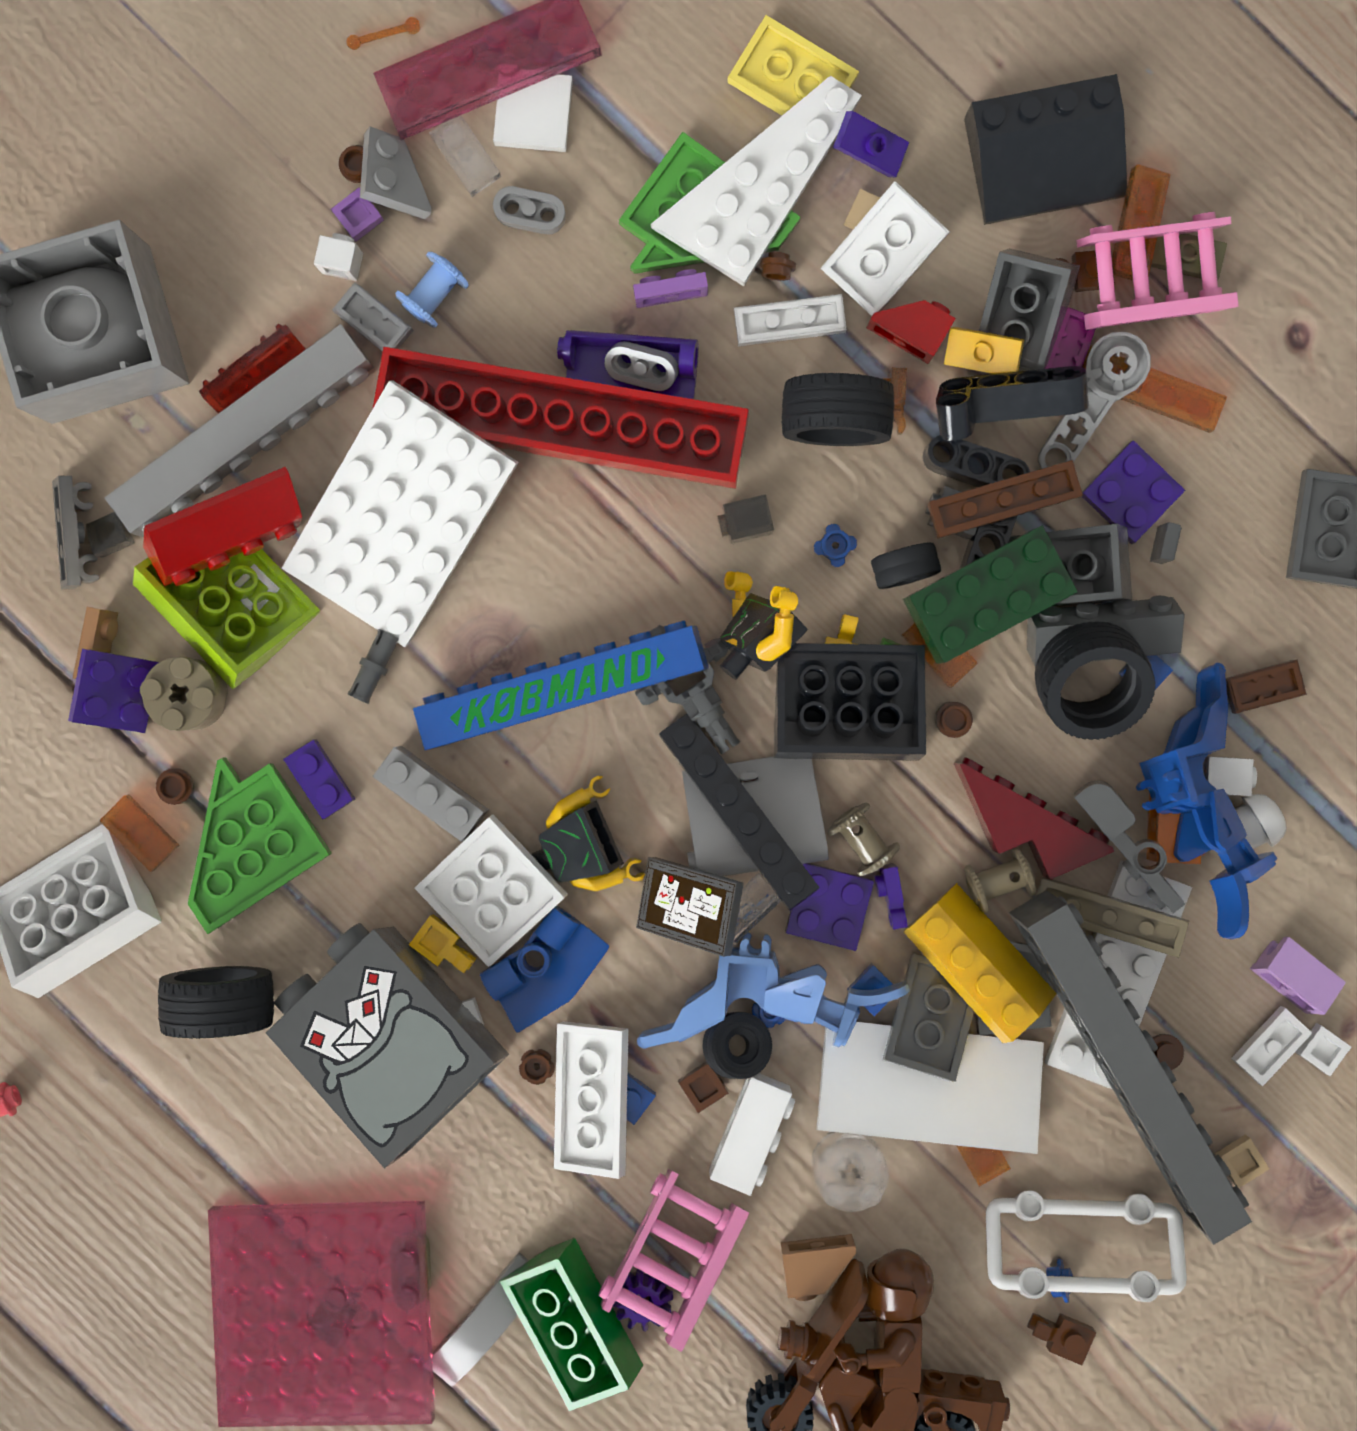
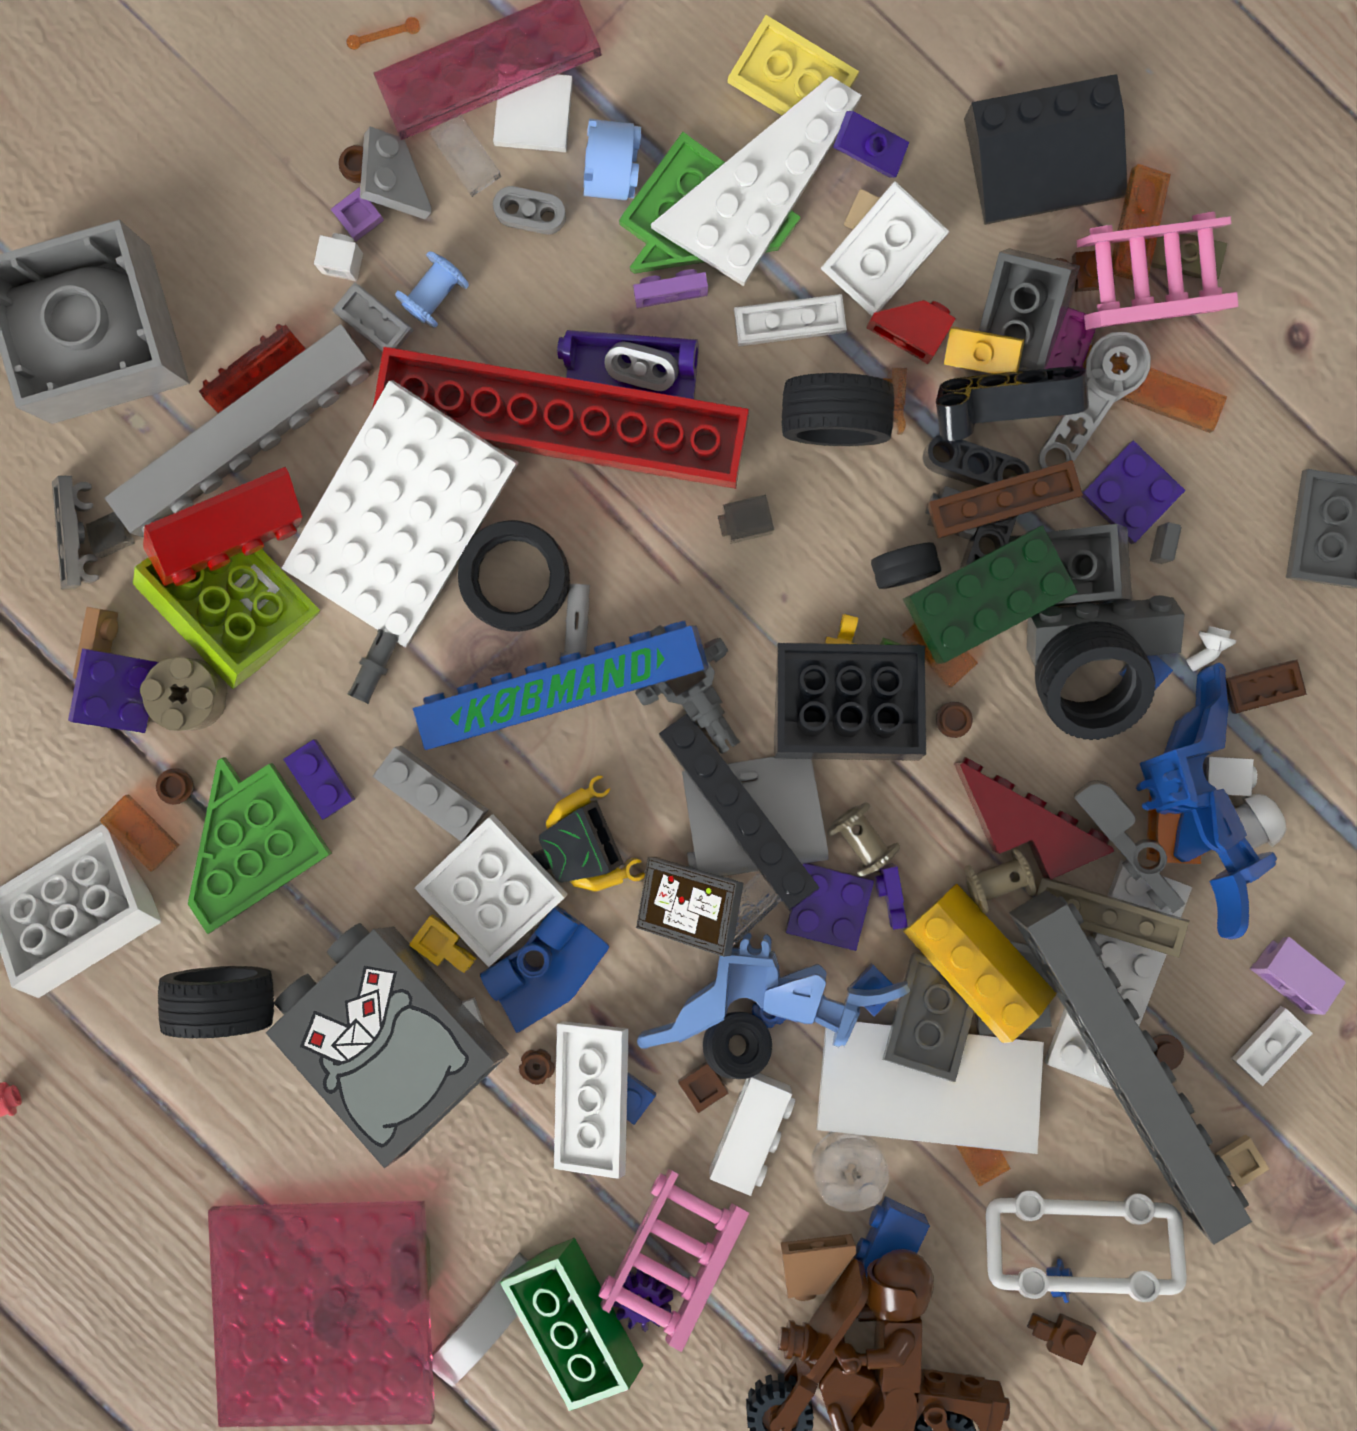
(469, 574): none -> black tyre
(577, 602): none -> light grey pin
(609, 159): none -> light blue brick
(759, 627): torso -> none
(777, 266): reddish brown plate -> none
(832, 535): blue plate -> none
(891, 1228): none -> blue brick
(1215, 641): none -> white plate
(1323, 1049): white plate -> none

